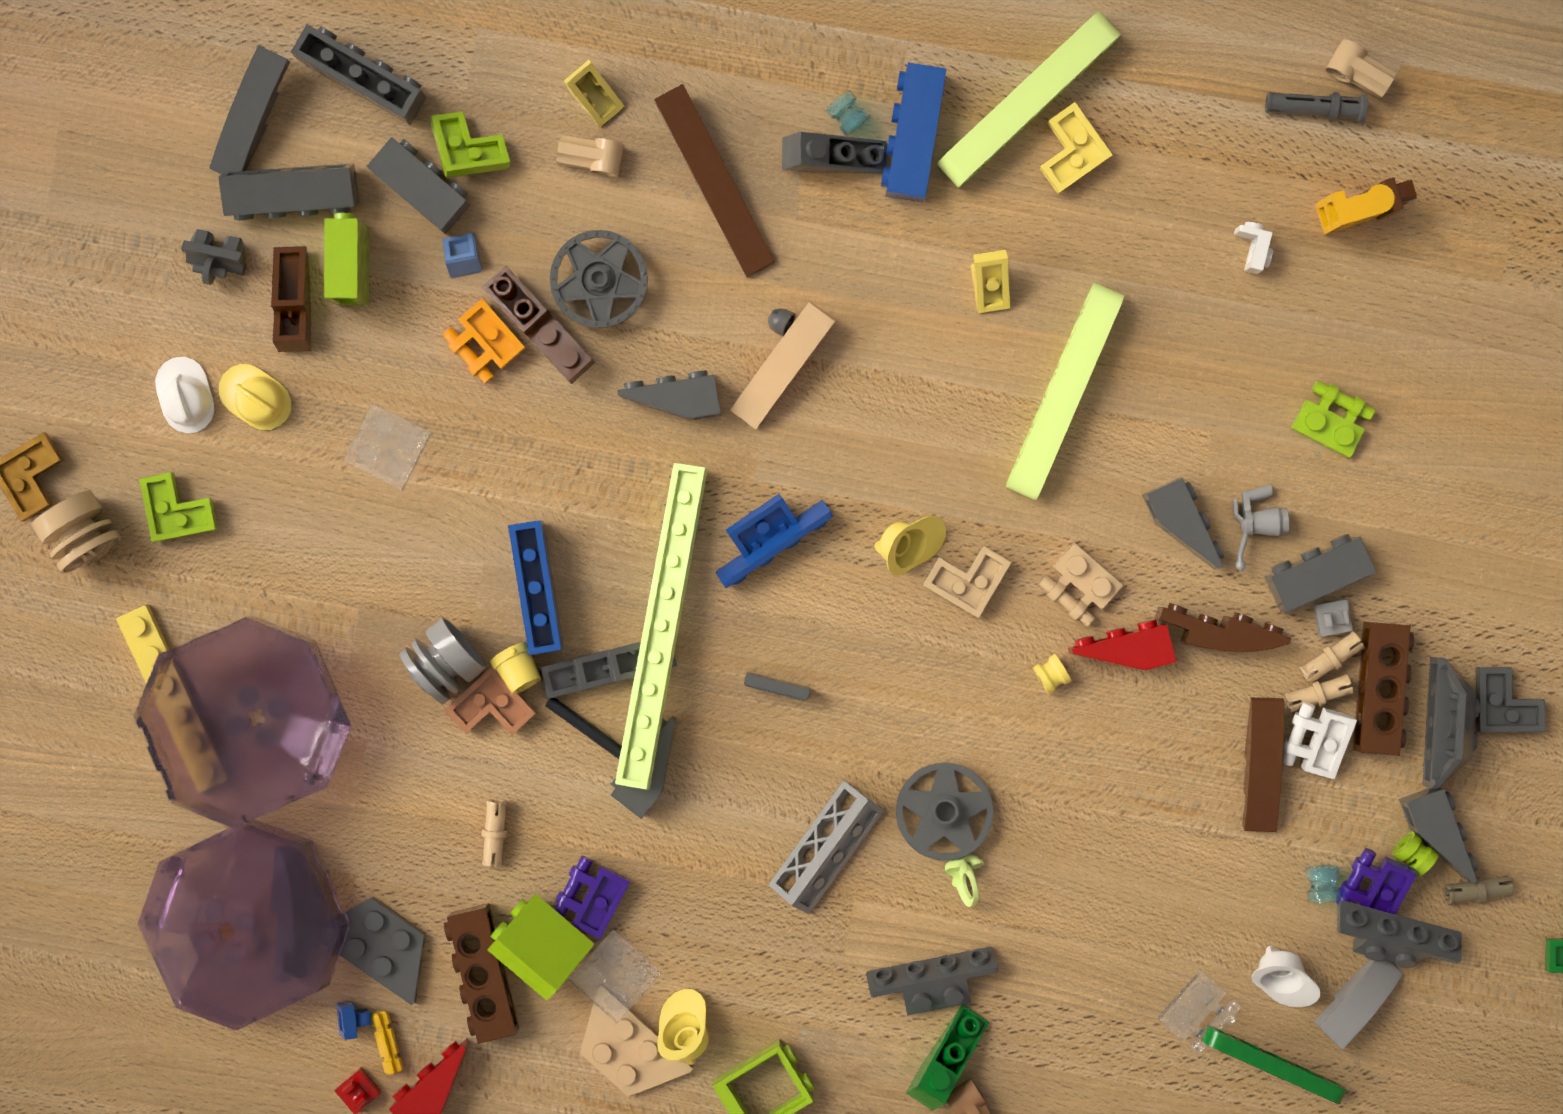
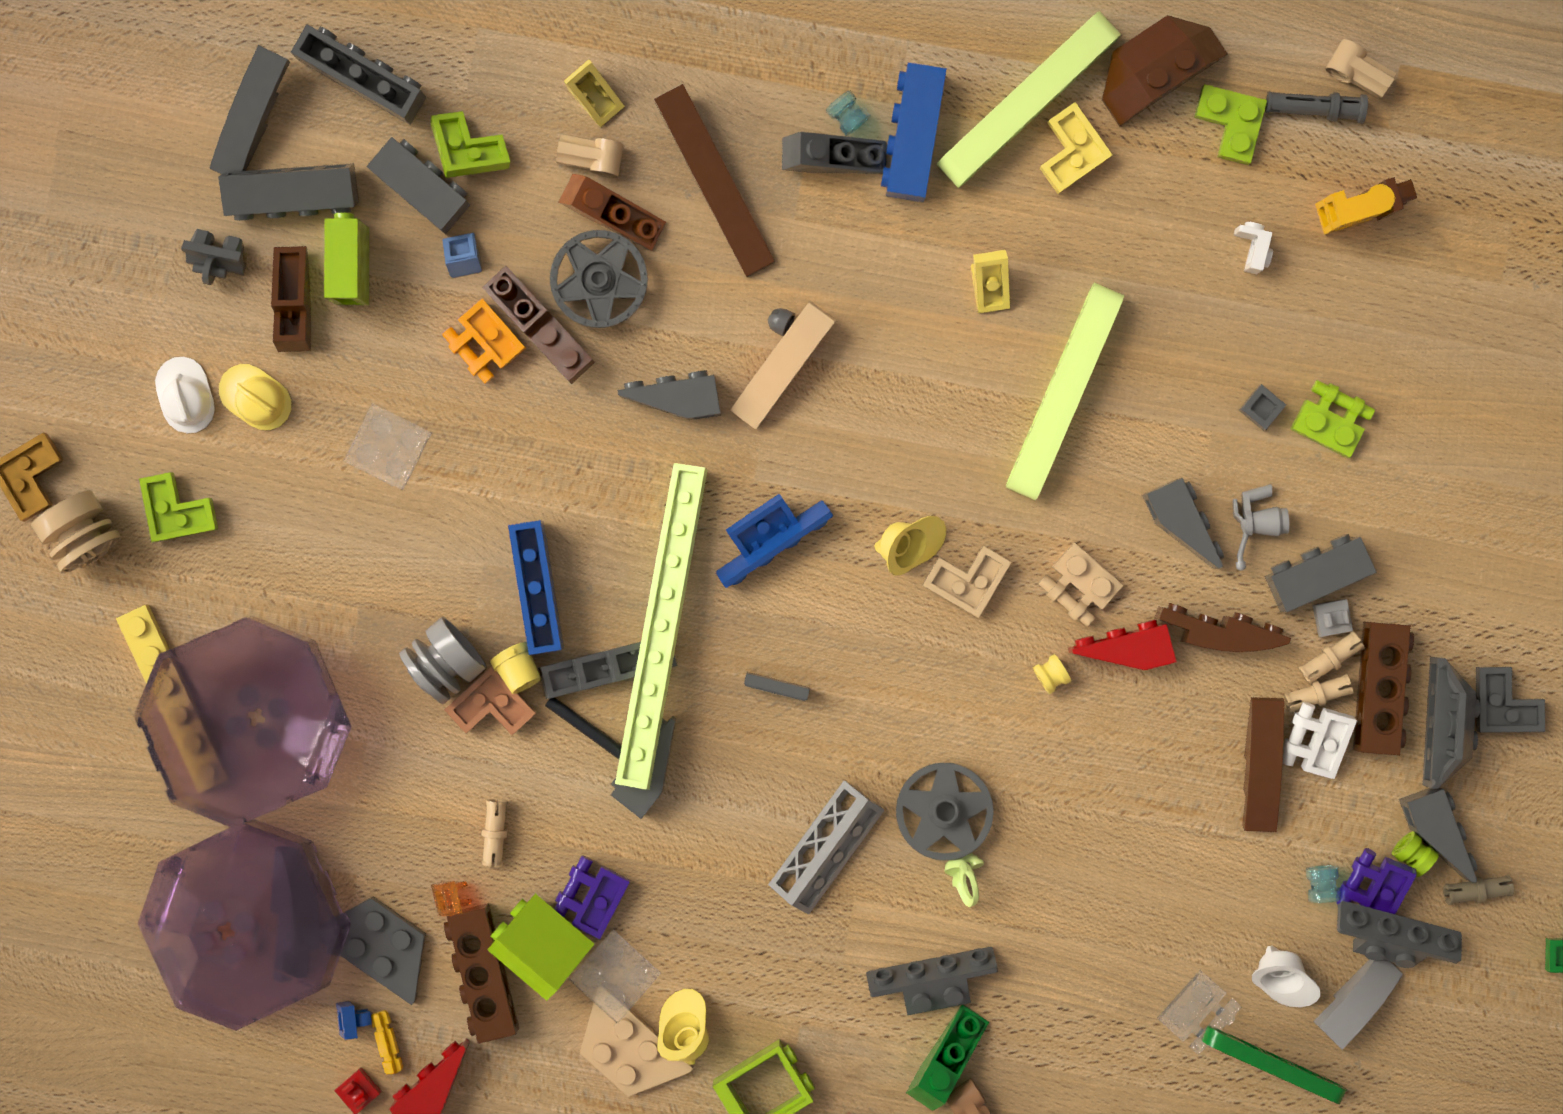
(447, 898): none -> clear orange tile
(611, 211): none -> dark orange slope
(1157, 65): none -> reddish brown wedge
(1239, 115): none -> lime plate
(1262, 407): none -> dark grey plate

